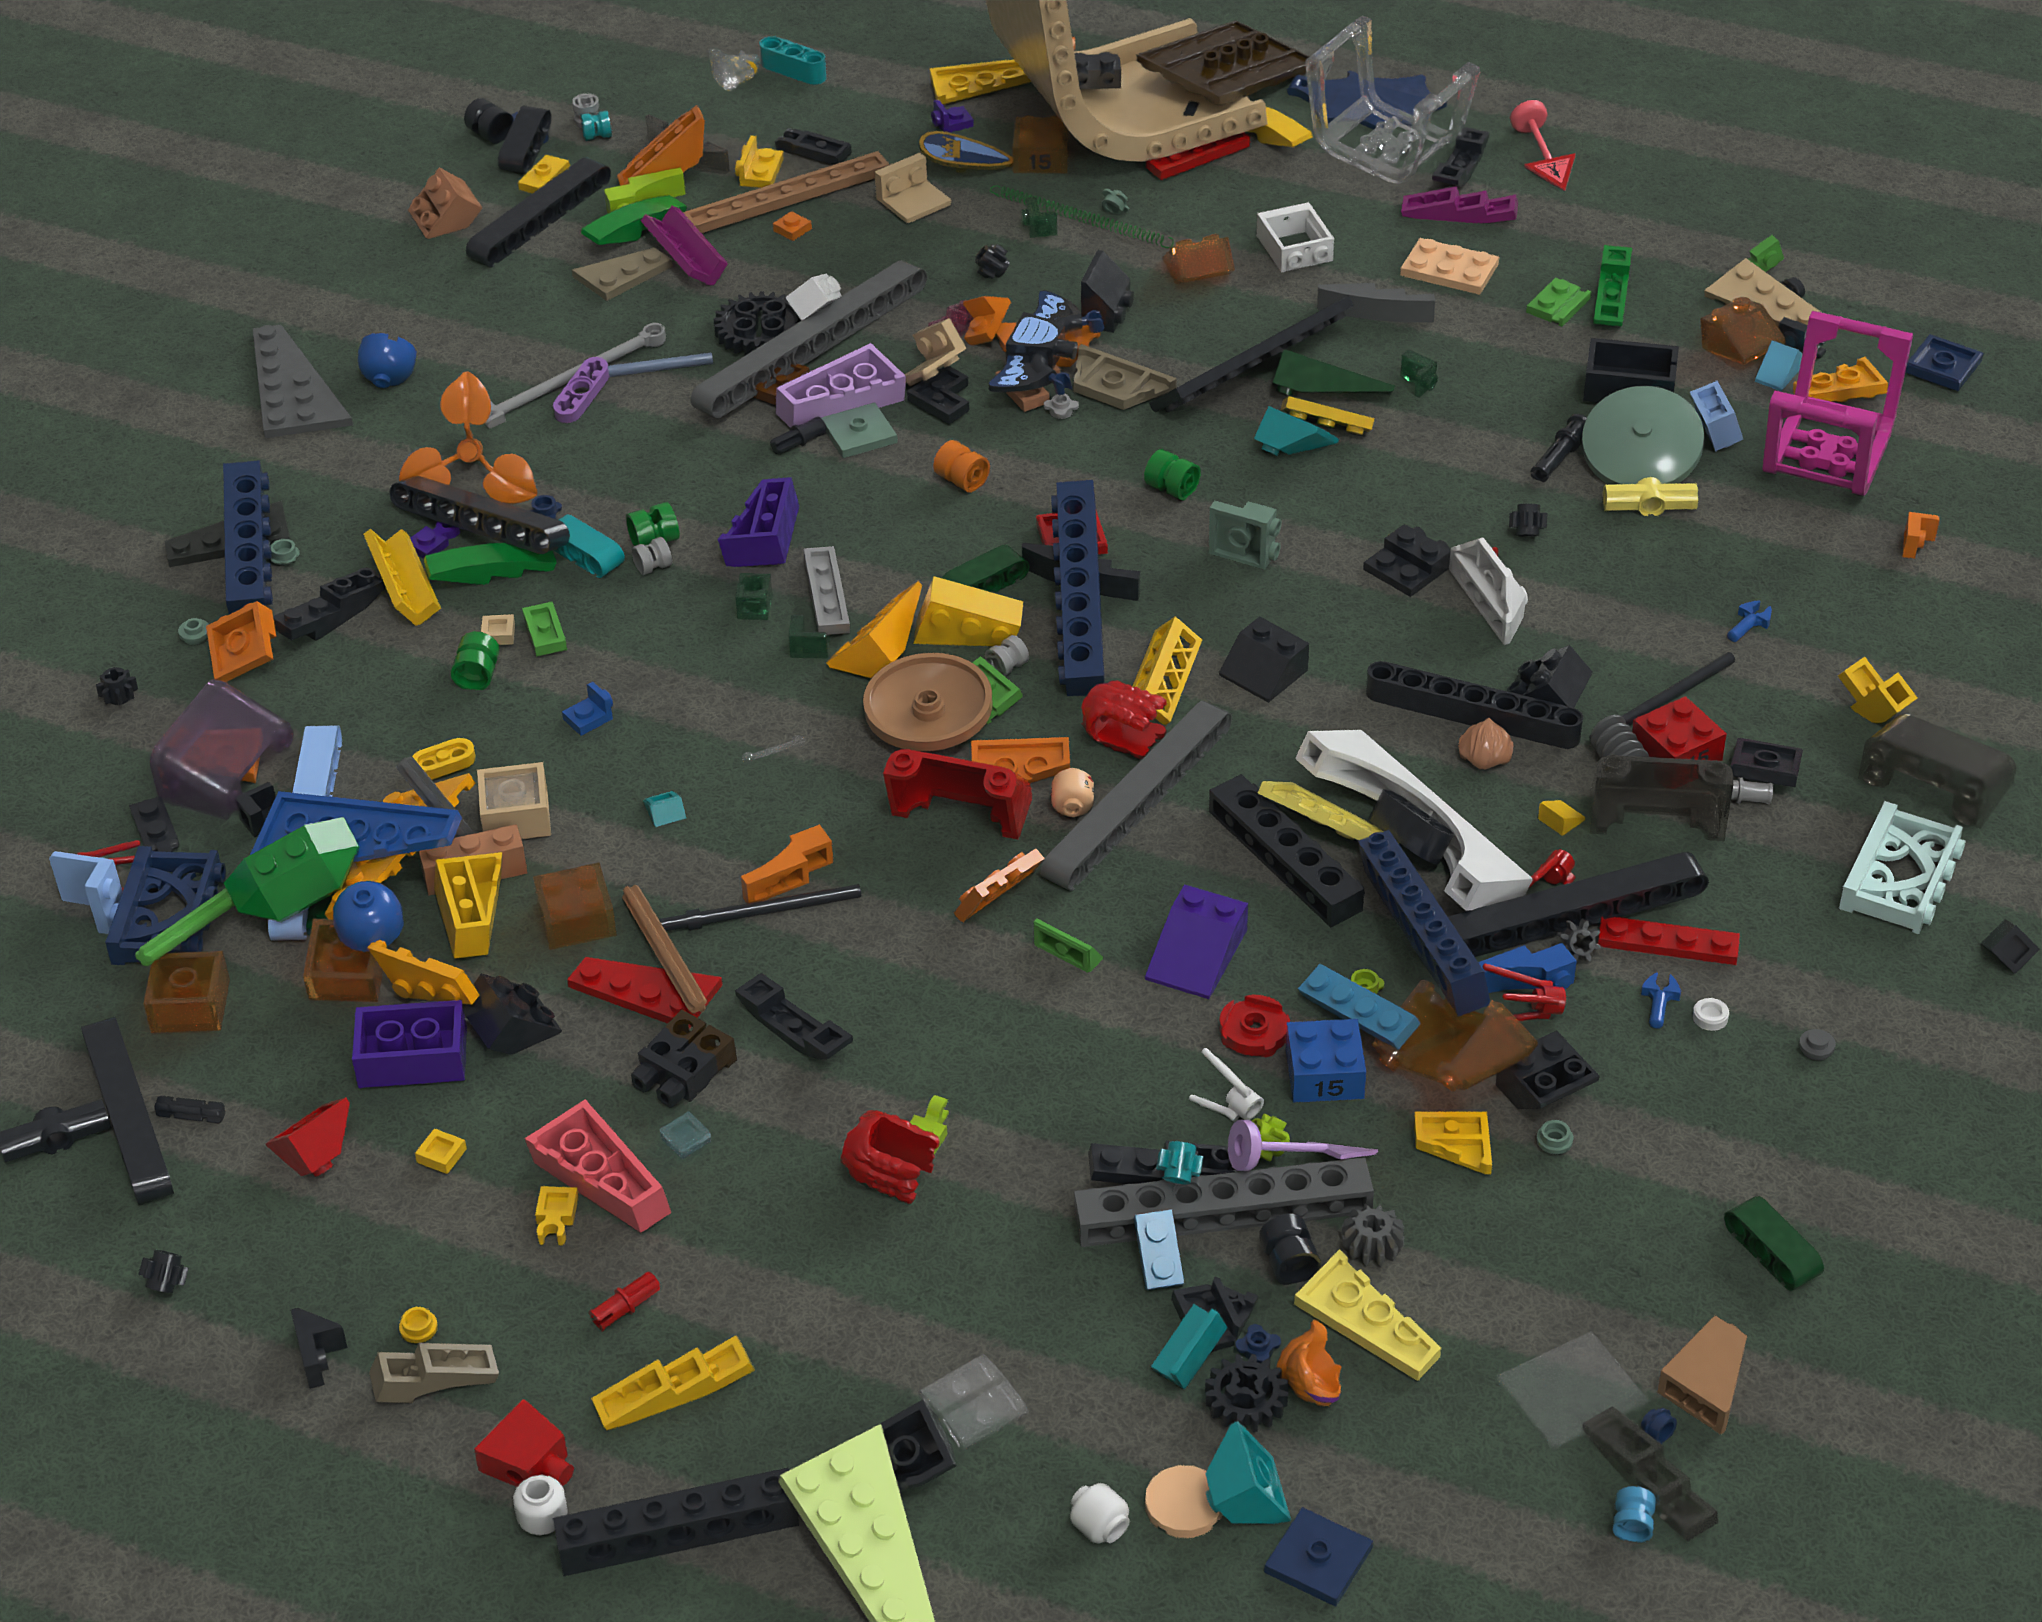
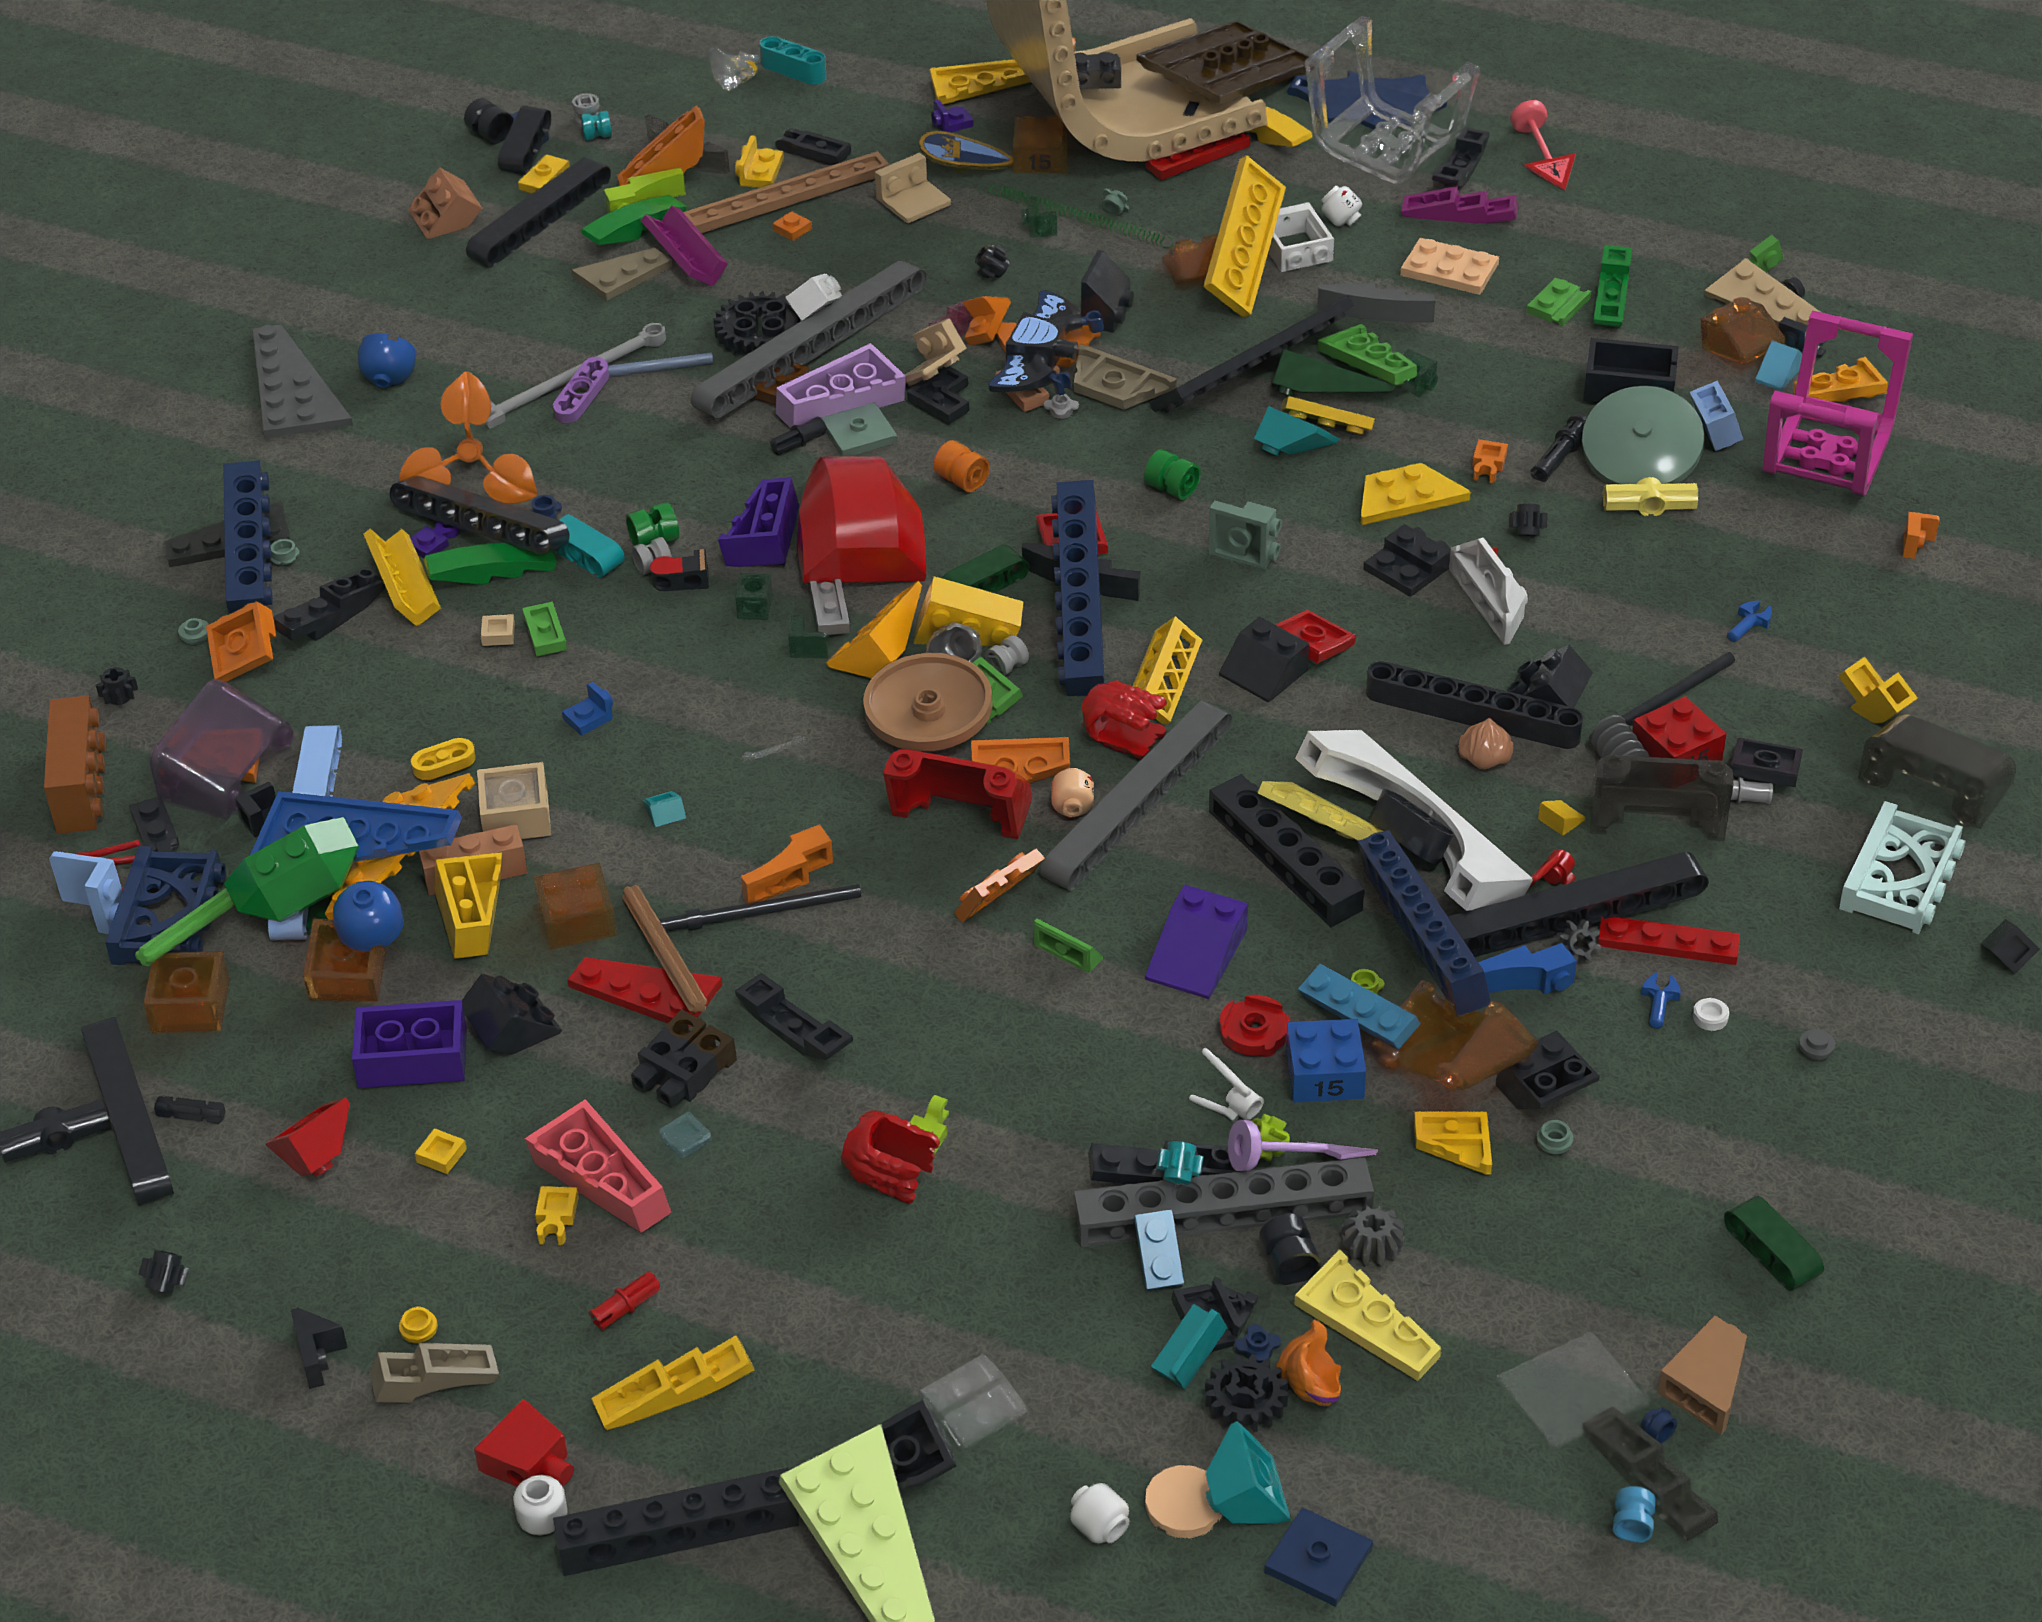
(74, 764): none -> dark orange brick
(421, 979): light orange wing -> none
(428, 790): dark grey axle -> none
(475, 661): green wheel -> none
(681, 572): none -> black leg
(859, 524): none -> red windscreen
(956, 641): none -> flat silver hair
(1244, 237): none -> yellow plate
(1323, 636): none -> red plate
(1341, 206): none -> white head
(1367, 354): none -> bright green wing
(1408, 492): none -> yellow wing
(1489, 459): none -> orange plate
(1545, 1000): red plant -> none
(1944, 362): dark blue plate -> none

